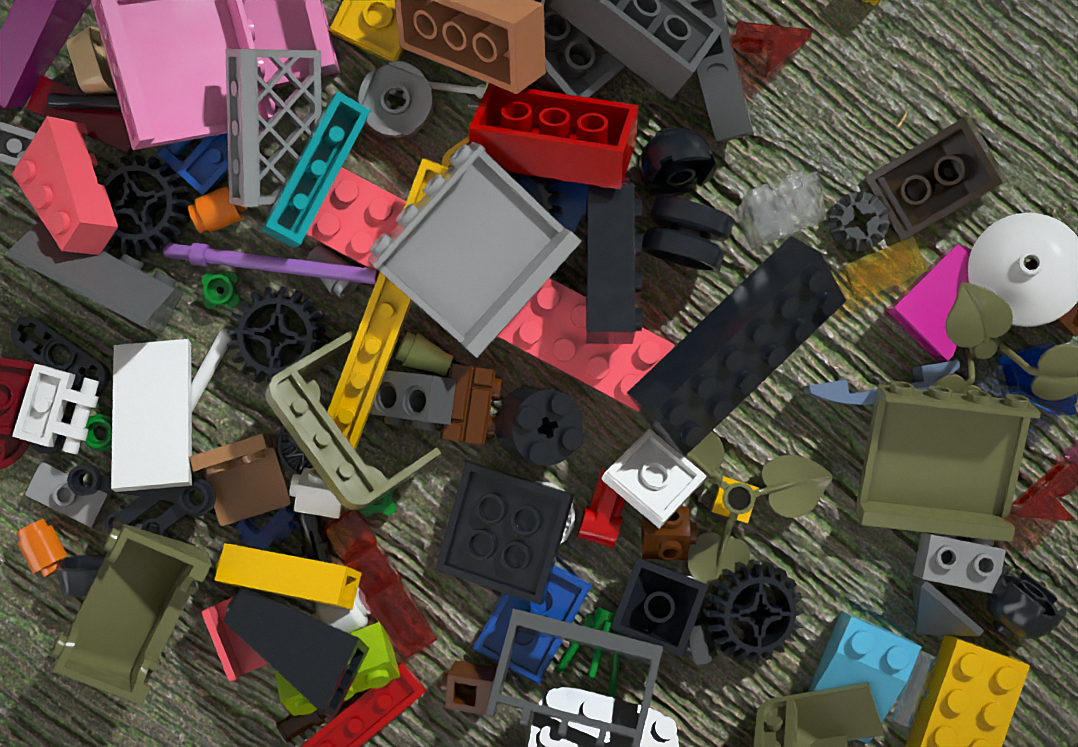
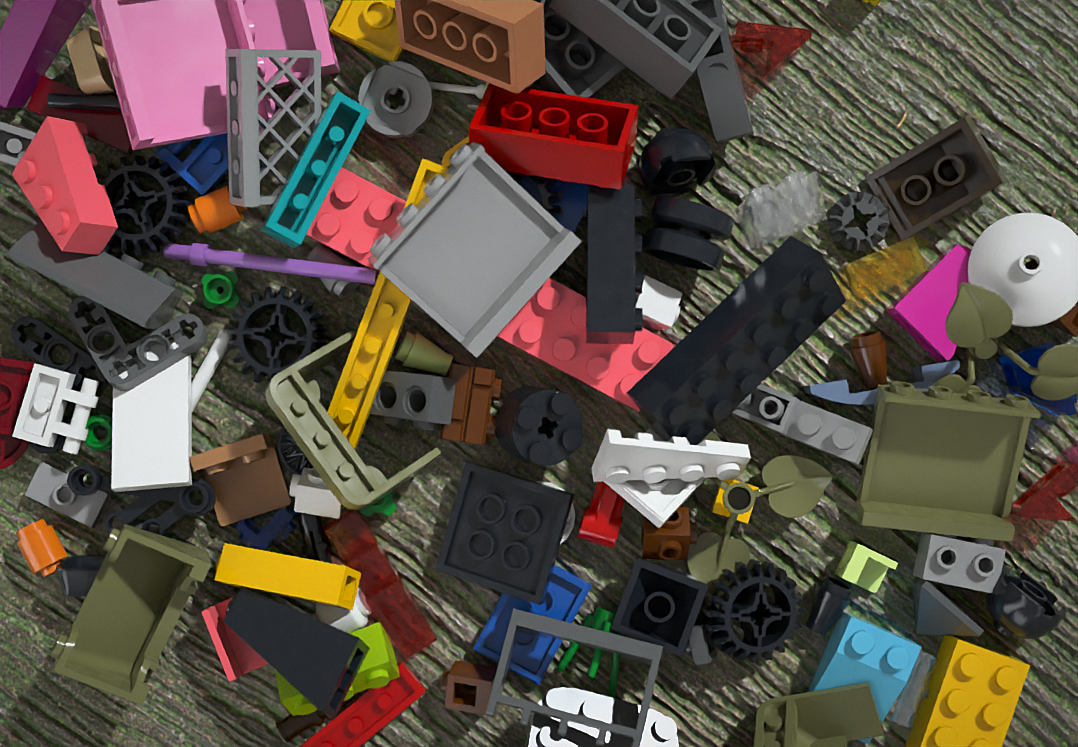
(122, 354): none -> dark grey beam
(654, 461): none -> white wing
(658, 304): none -> white brick
(805, 423): none -> light grey slope
(828, 604): none -> black cone
(863, 566): none -> yellowish green panel
(870, 357): none -> reddish brown cone

